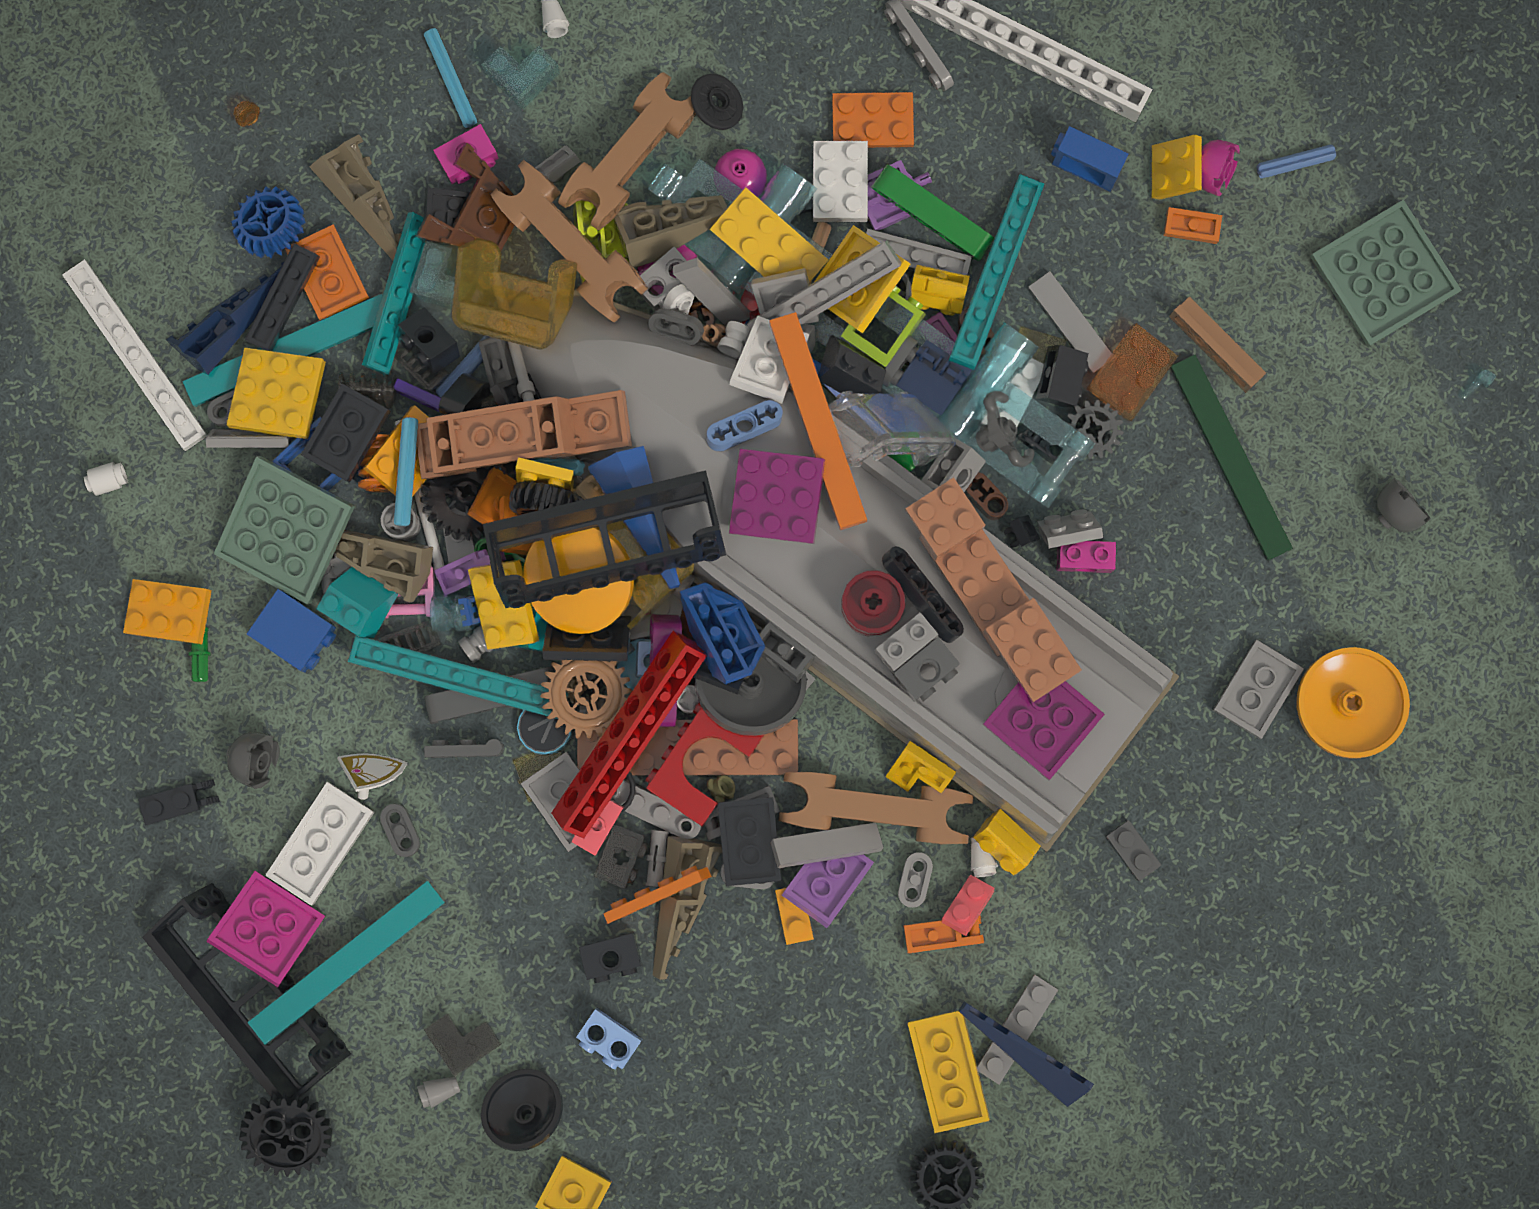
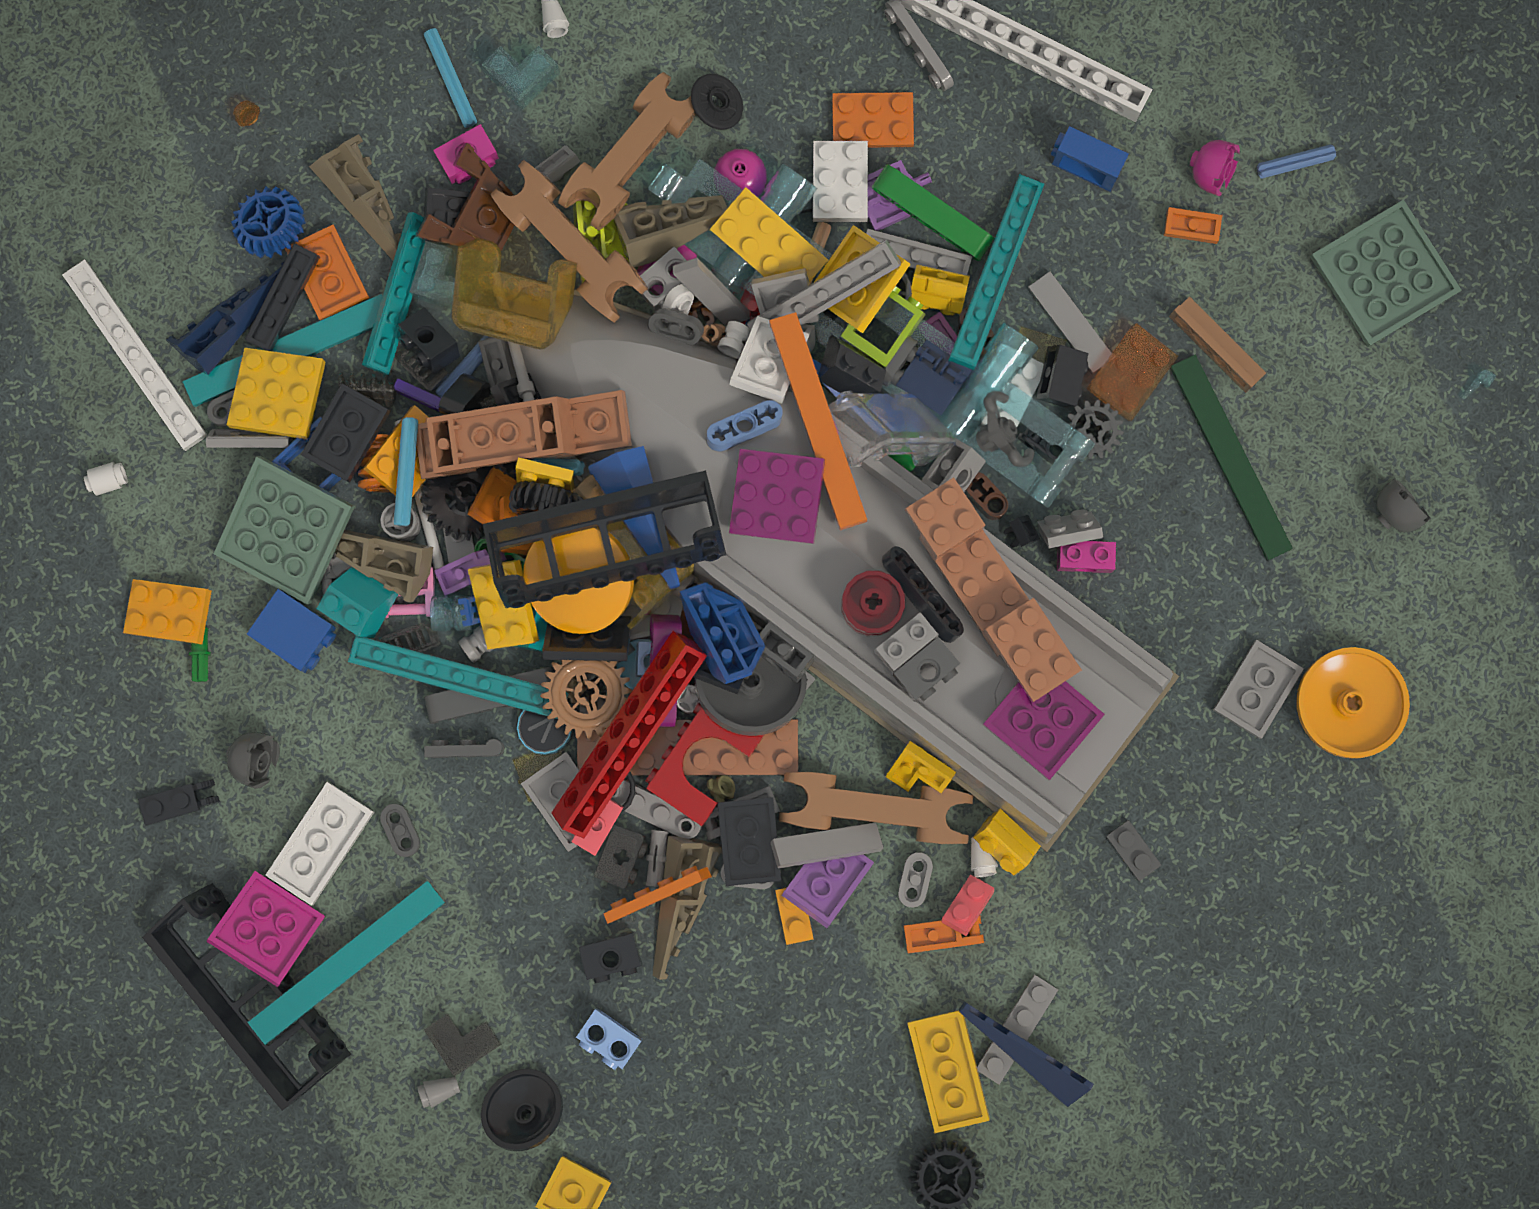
(285, 1134): black gear -> none
(370, 771): shield -> none
(1177, 167): yellow plate -> none

